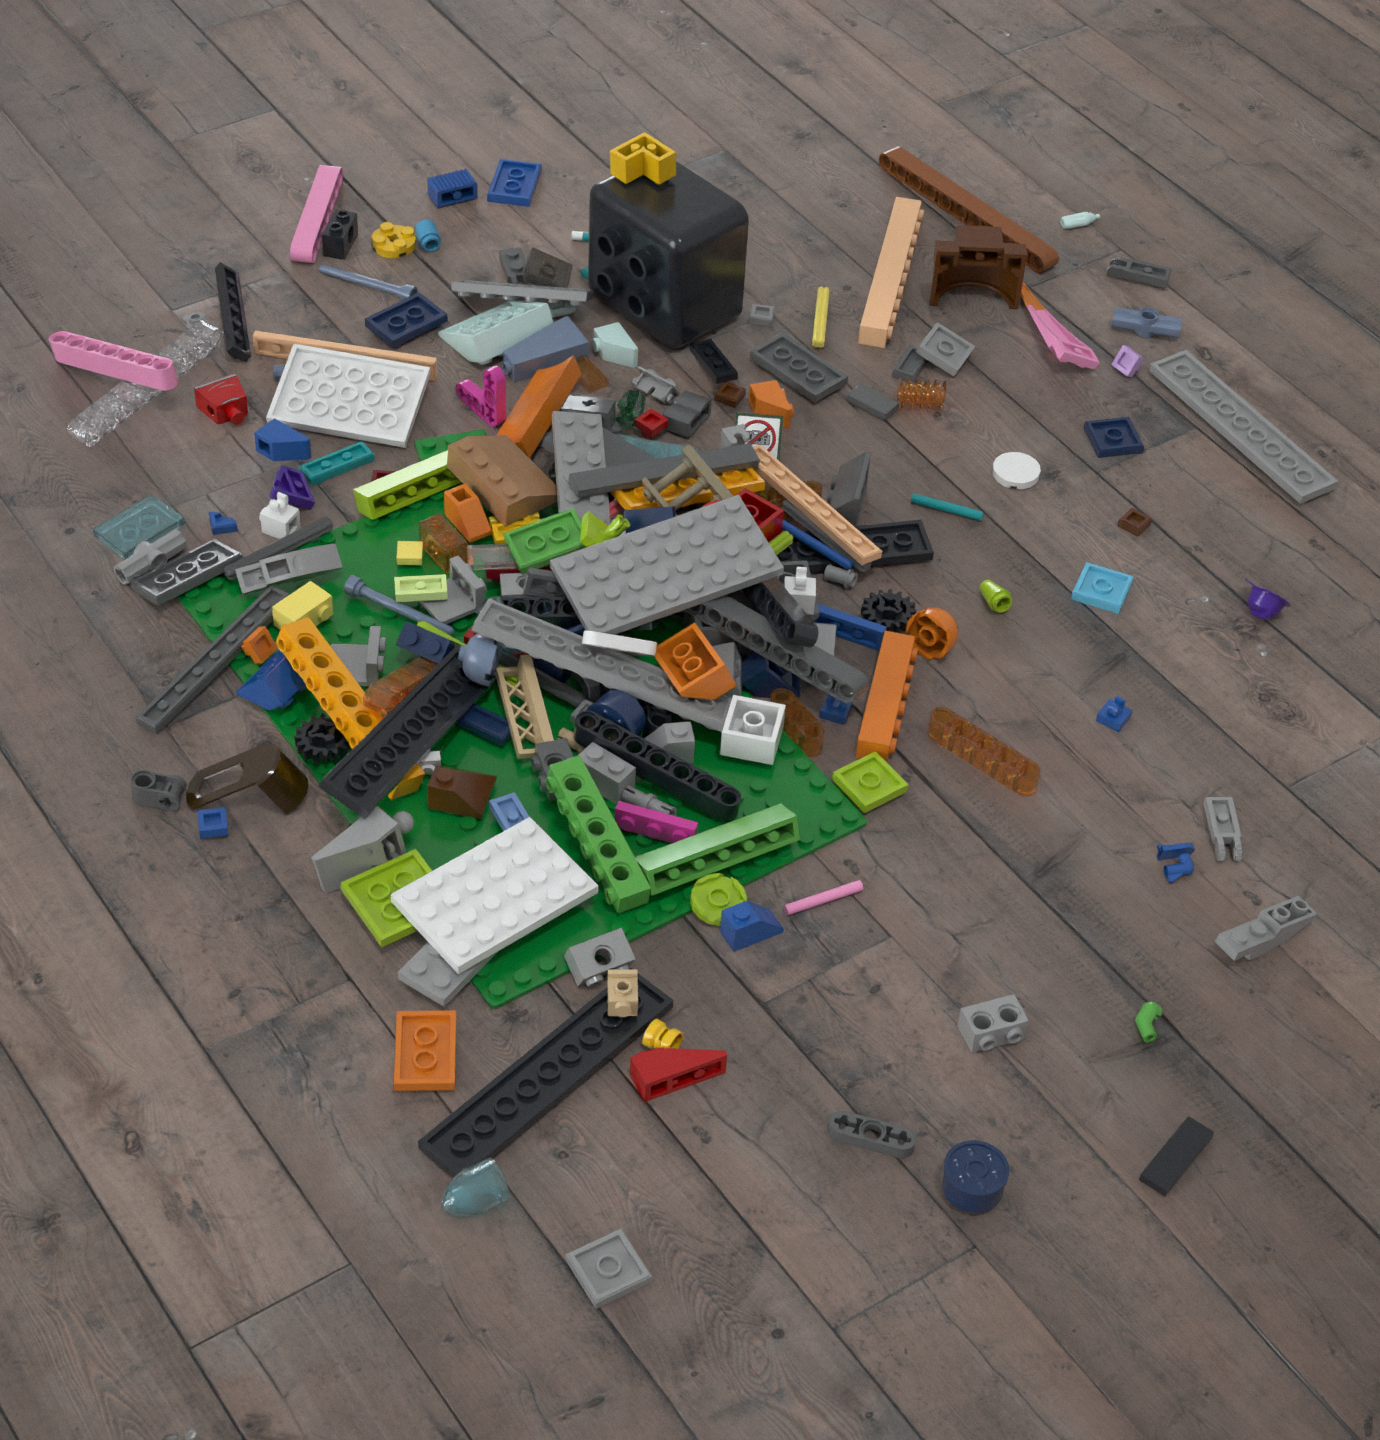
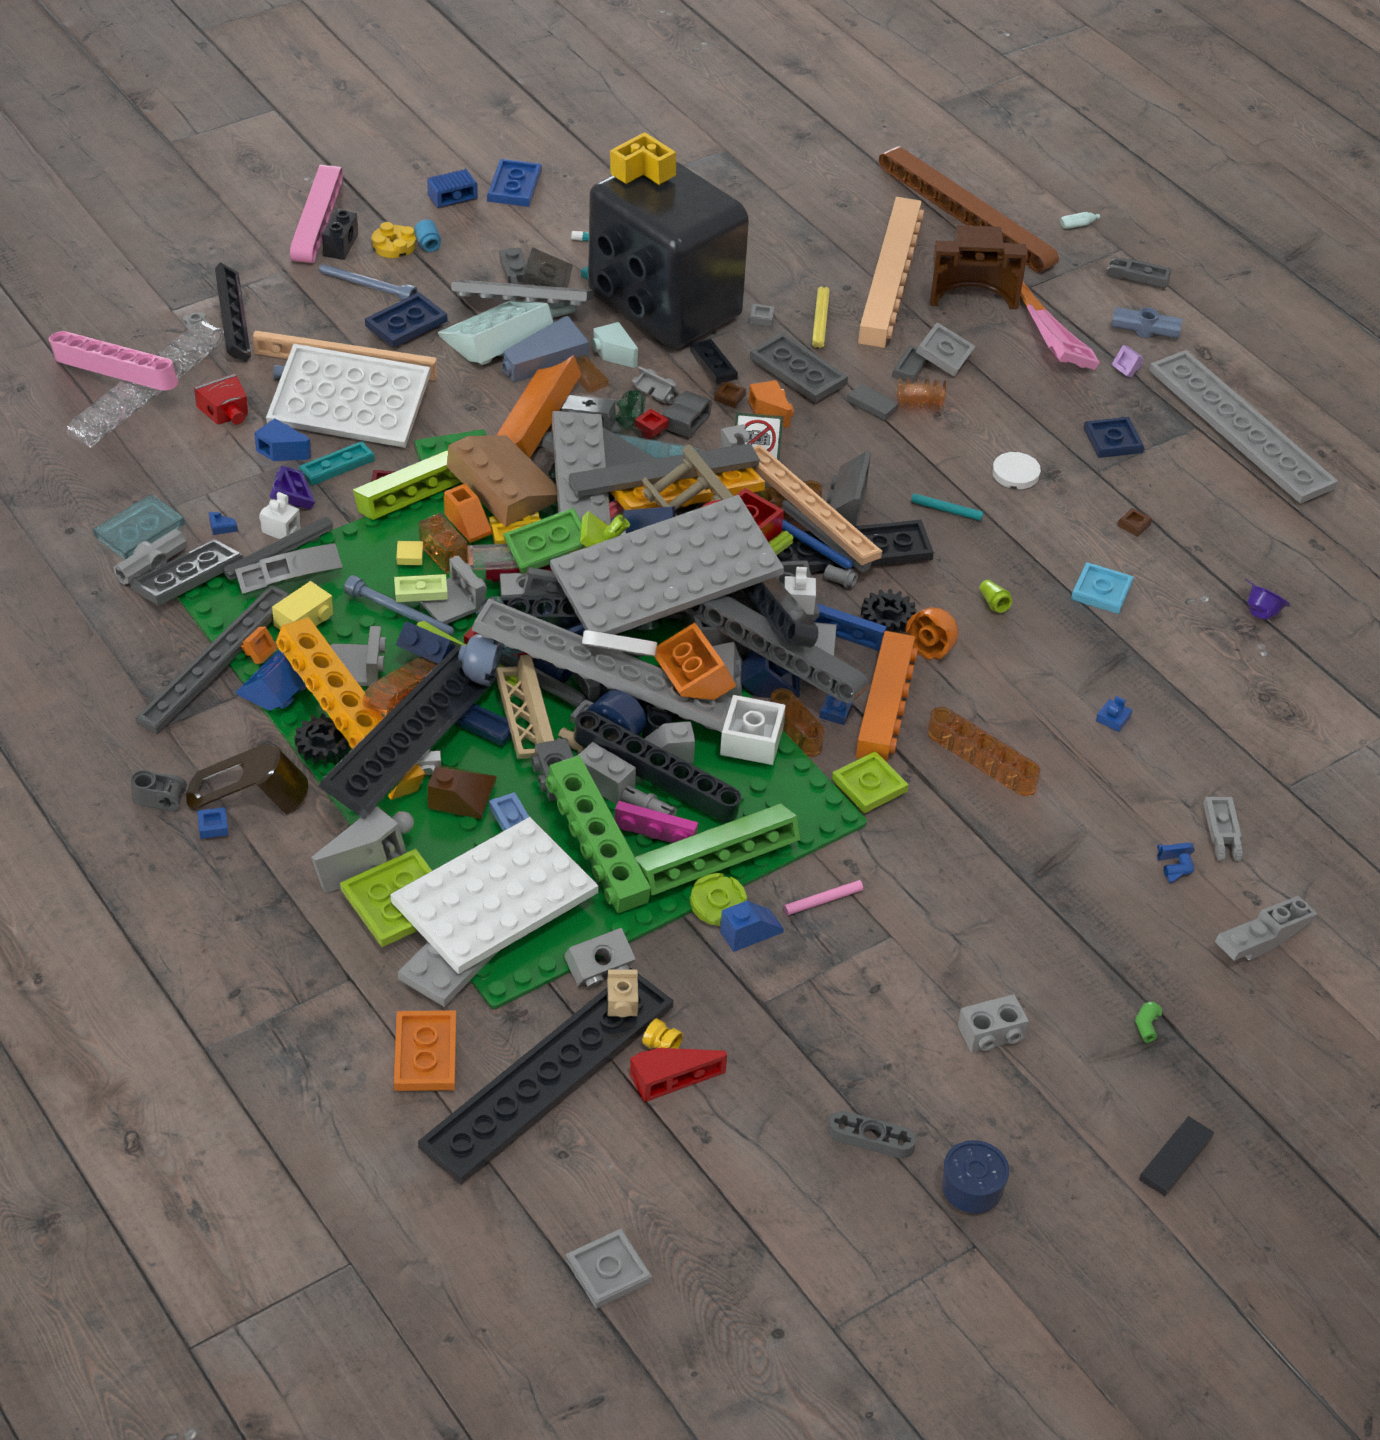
(476, 1189): clear light blue helmet -> none
(489, 402): dark pink beam -> none

